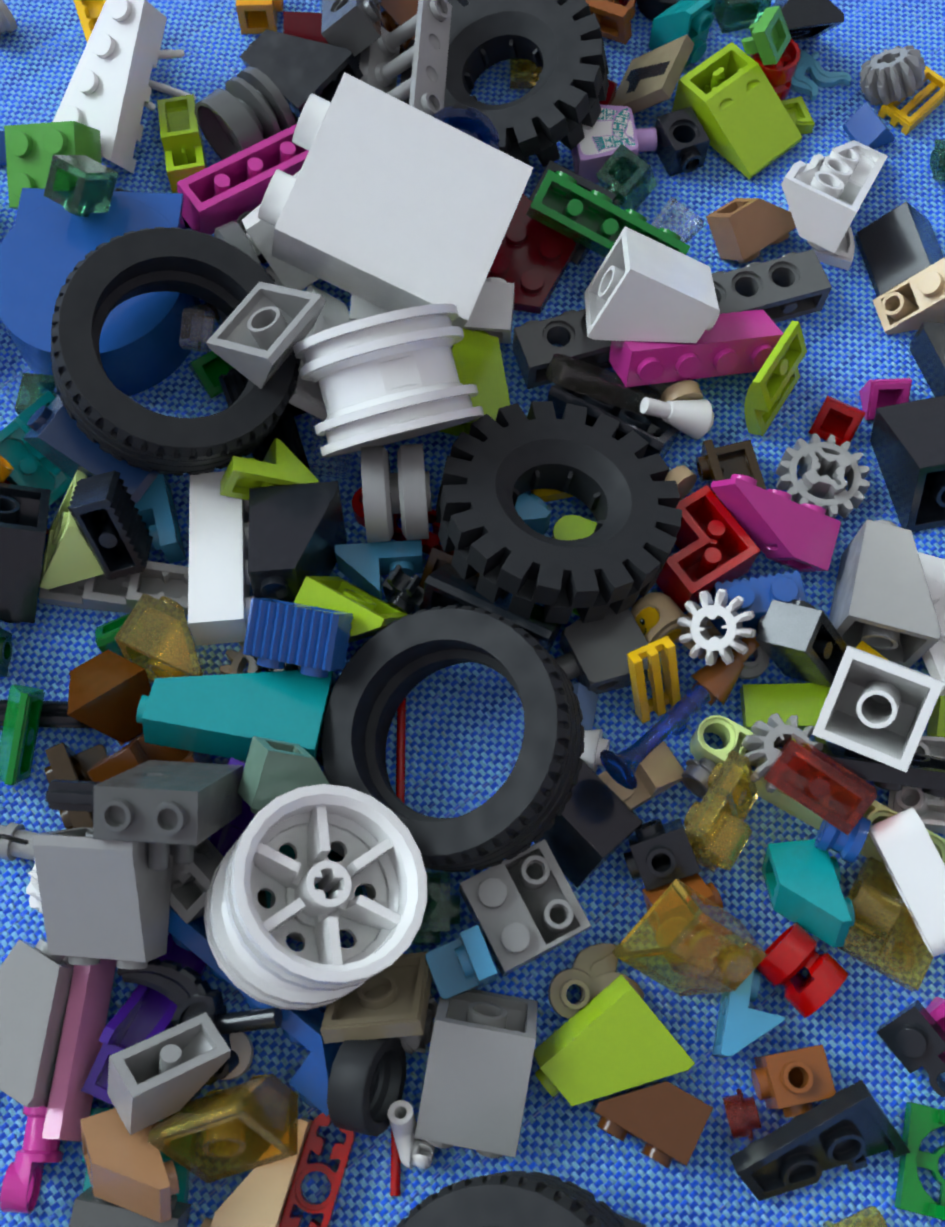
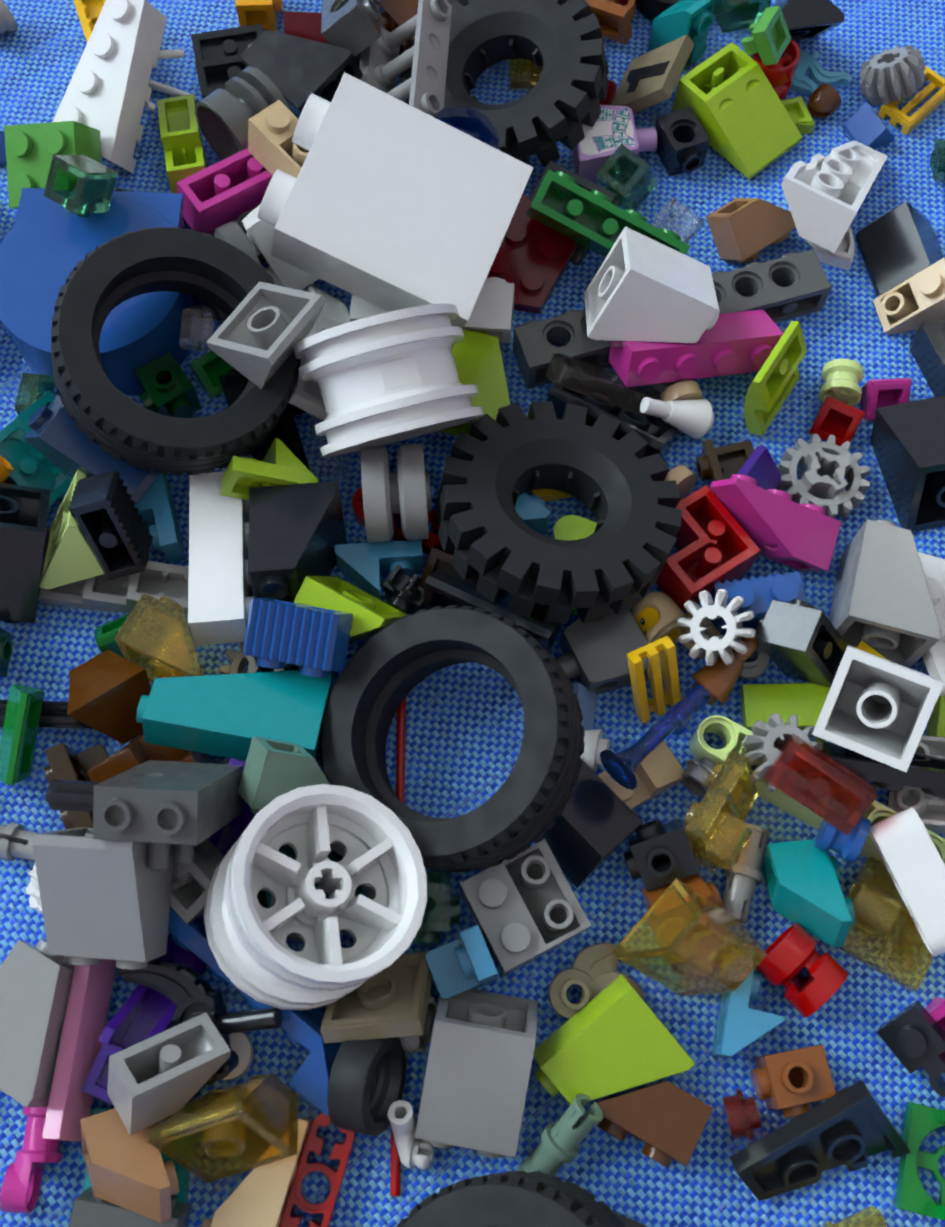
(167, 388): none -> dark green brick
(219, 54): none -> black slope
(271, 140): none -> tan slope
(562, 1139): none -> sand green pin
(745, 875): none -> light grey pin
(762, 468): none -> dark purple slope
(824, 101): none -> reddish brown hinge
(842, 381): none -> yellowish green wheel

